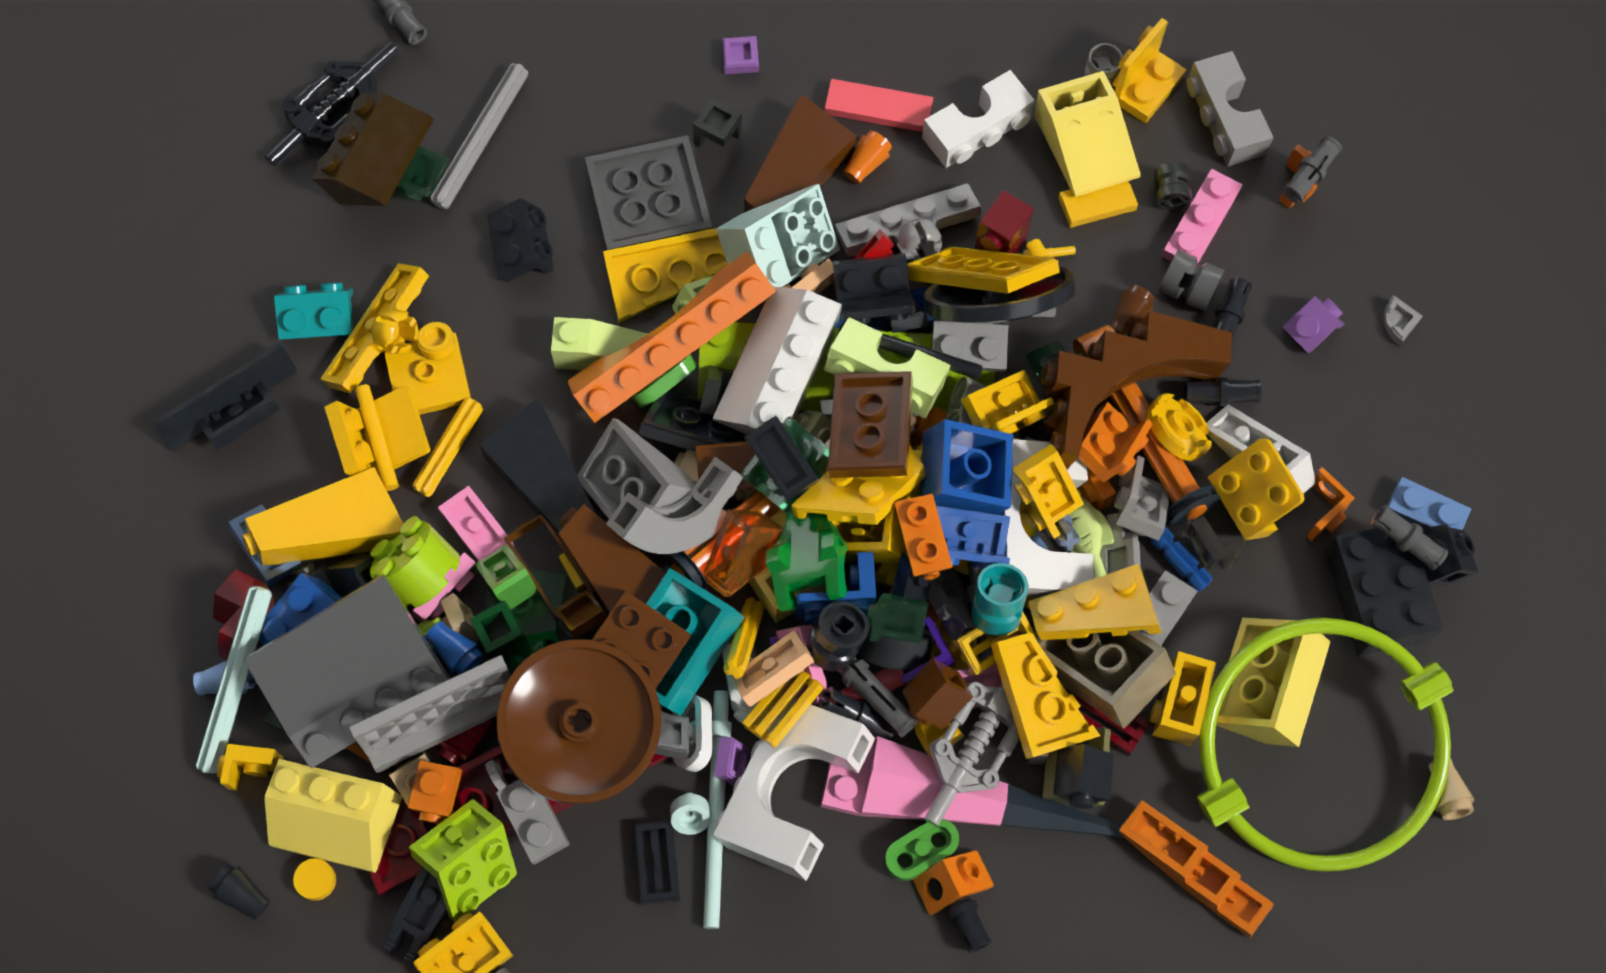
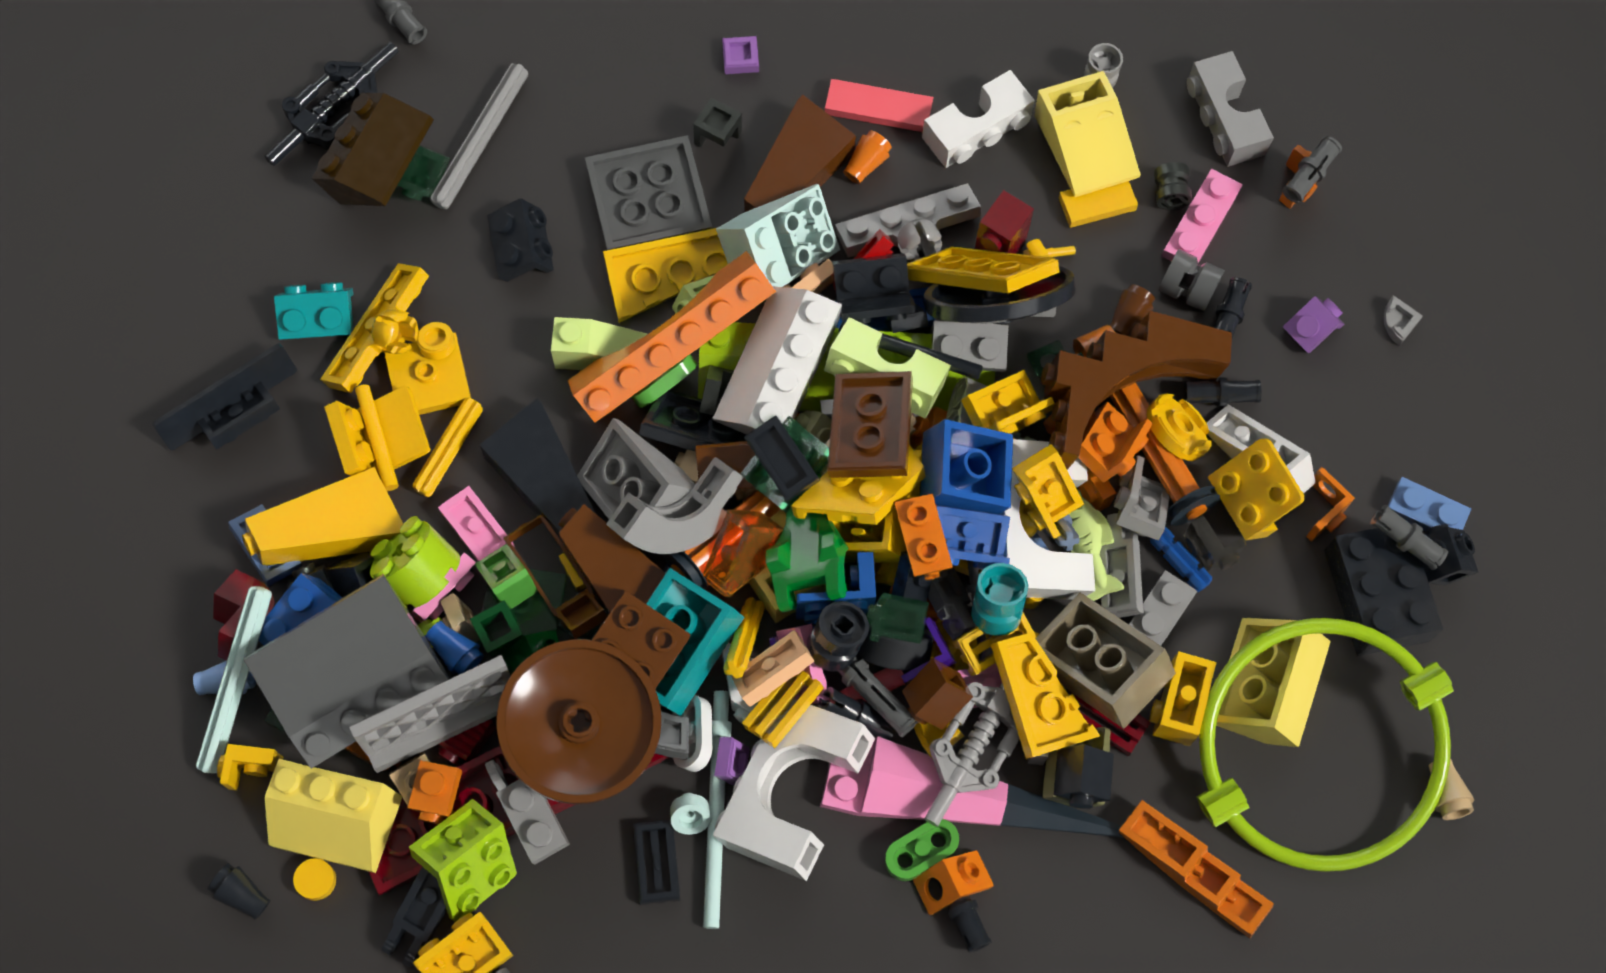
(1101, 605): yellow wing -> none
(1147, 75): yellow bracket -> none

